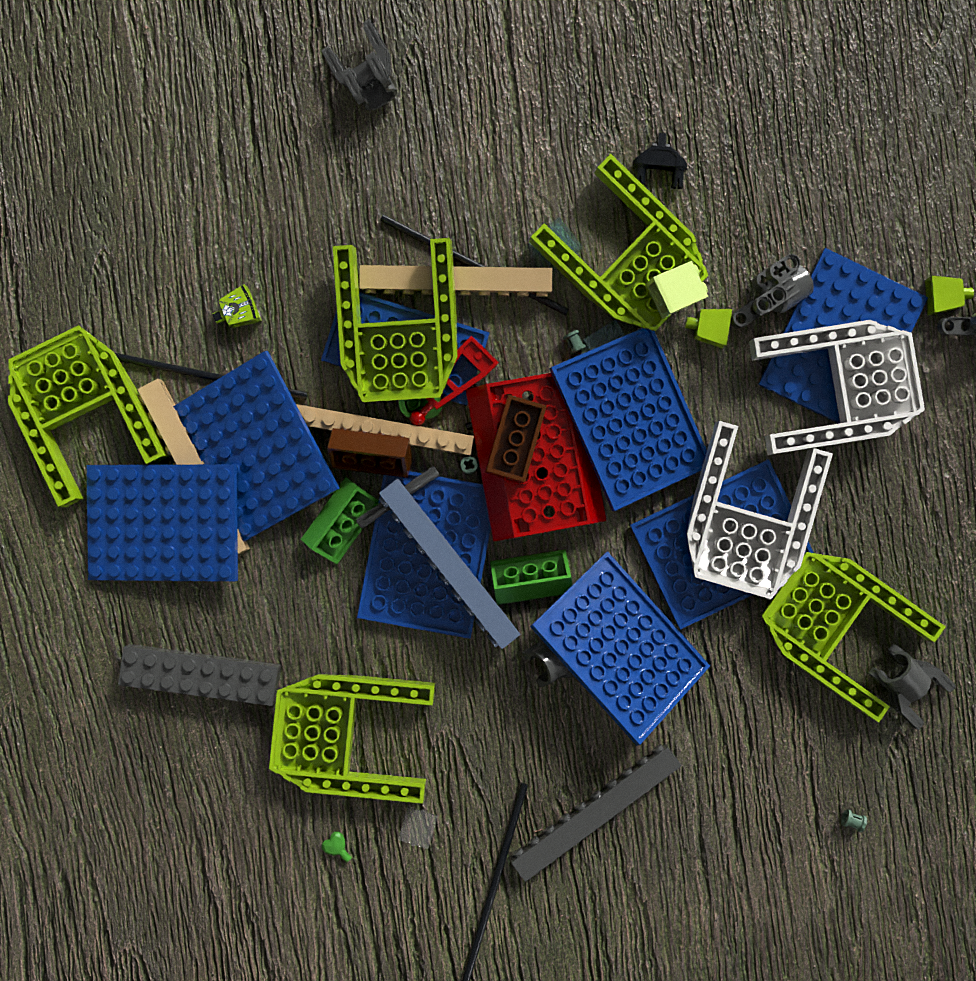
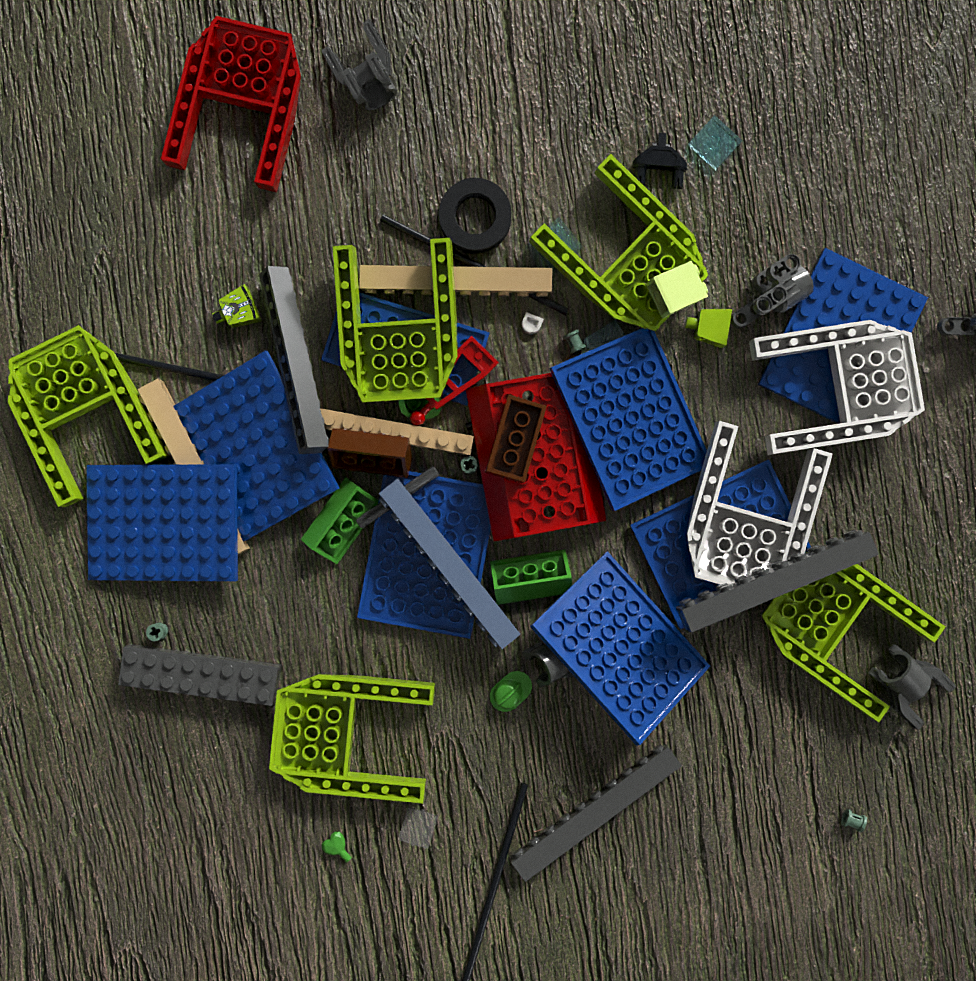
(153, 627): none -> sand green bush
(245, 69): none -> red wedge
(294, 360): none -> brick
(469, 189): none -> black tyre
(510, 691): none -> bright green piece
(531, 323): none -> white tile
(715, 142): none -> clear light blue tile
(776, 580): none -> dark grey brick
(945, 294): lime torso -> none

